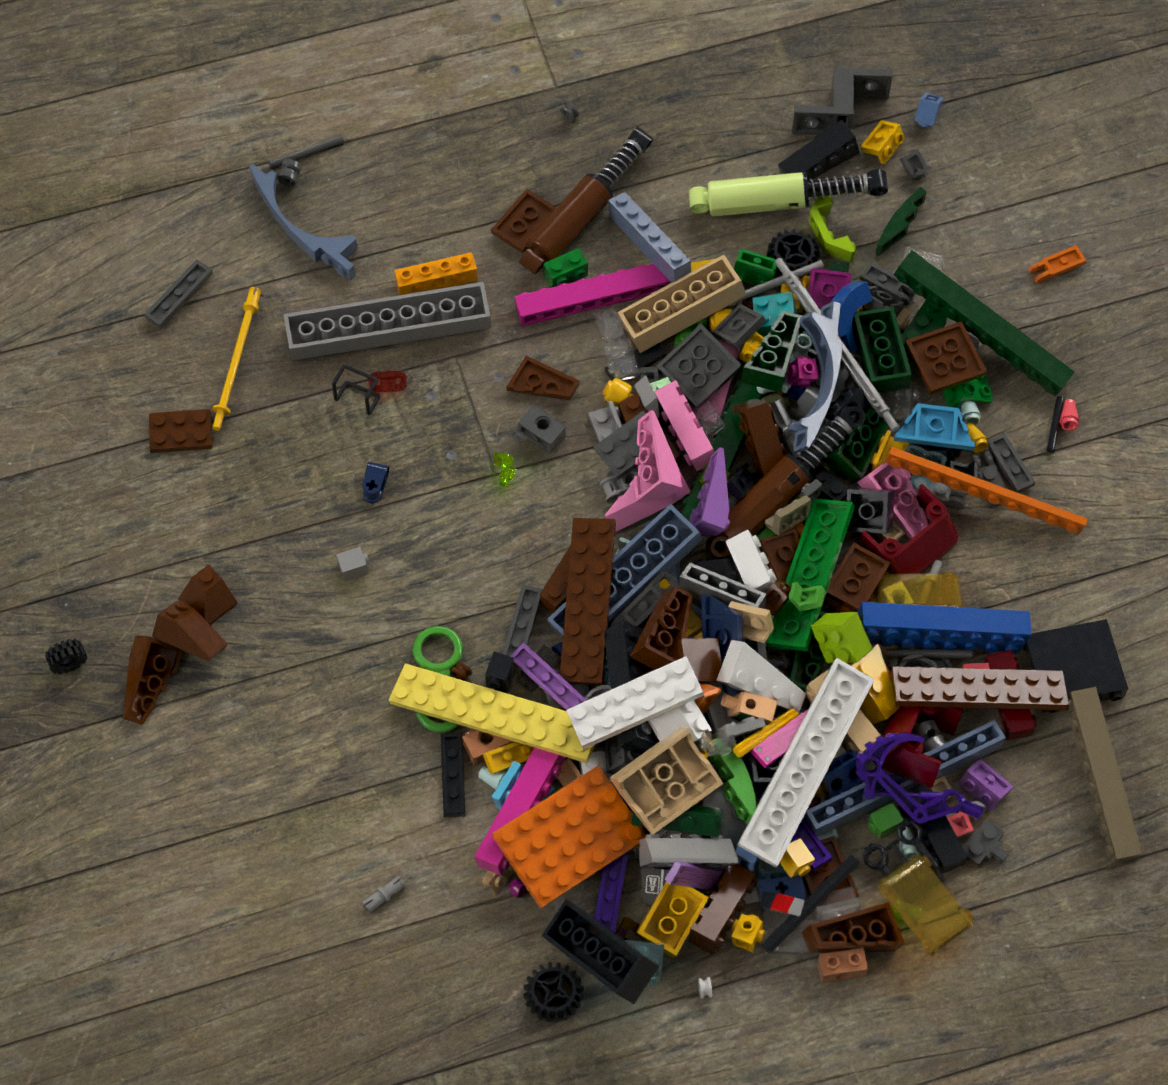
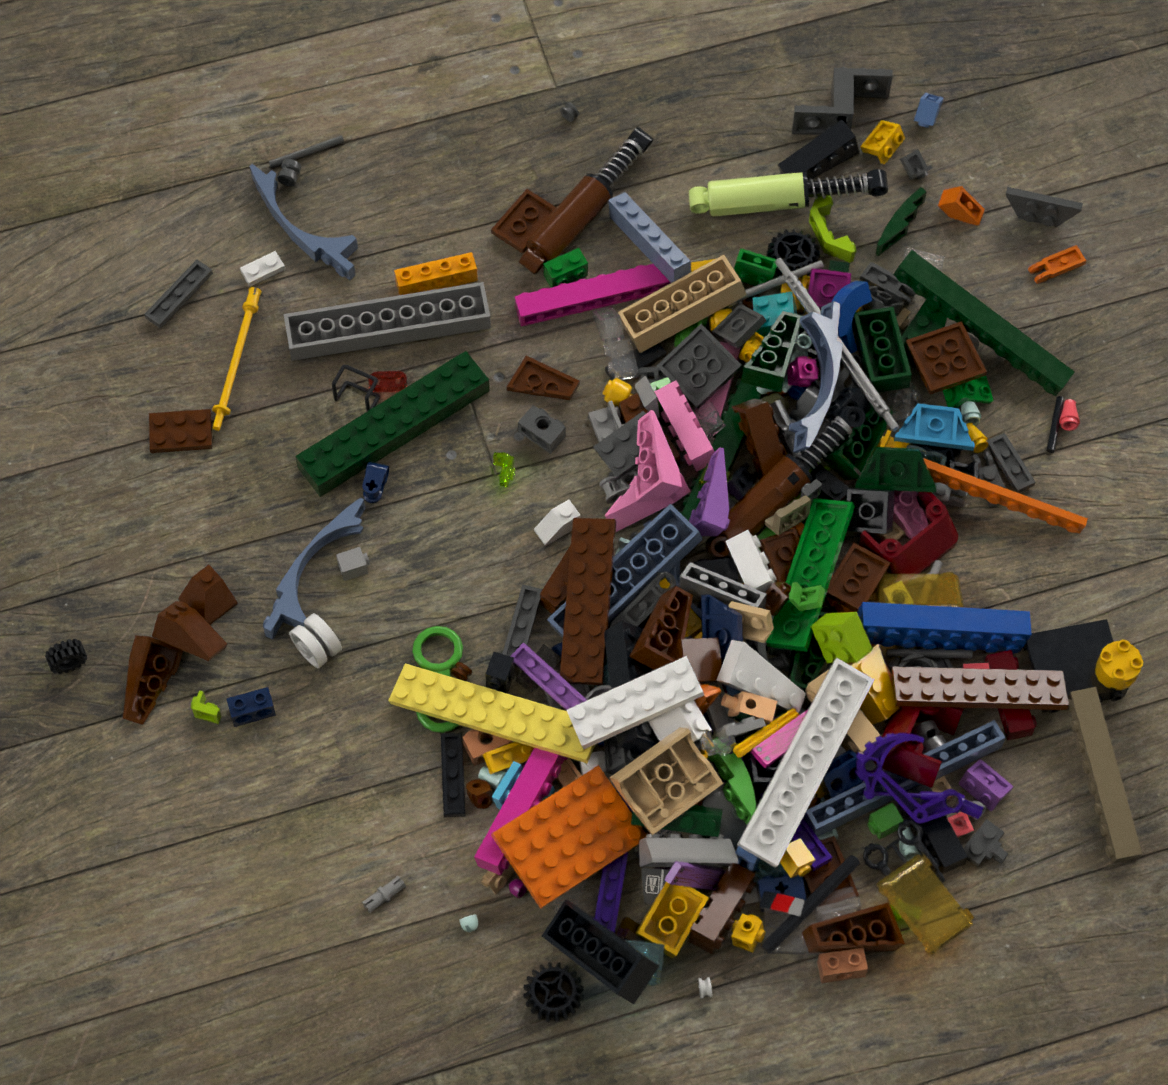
(207, 711): none -> lime bracket
(251, 707): none -> dark blue brick
(262, 268): none -> white plate
(286, 607): none -> sand blue slope
(315, 640): none -> white wheel
(392, 423): none -> dark green brick
(469, 923): none -> light aqua hinge
(479, 793): none -> reddish brown piece
(557, 522): none -> white slope
(896, 470): none -> dark green wing
(961, 205): none -> orange slope
(1042, 208): none -> dark grey wing
(1118, 665): none -> yellow brick

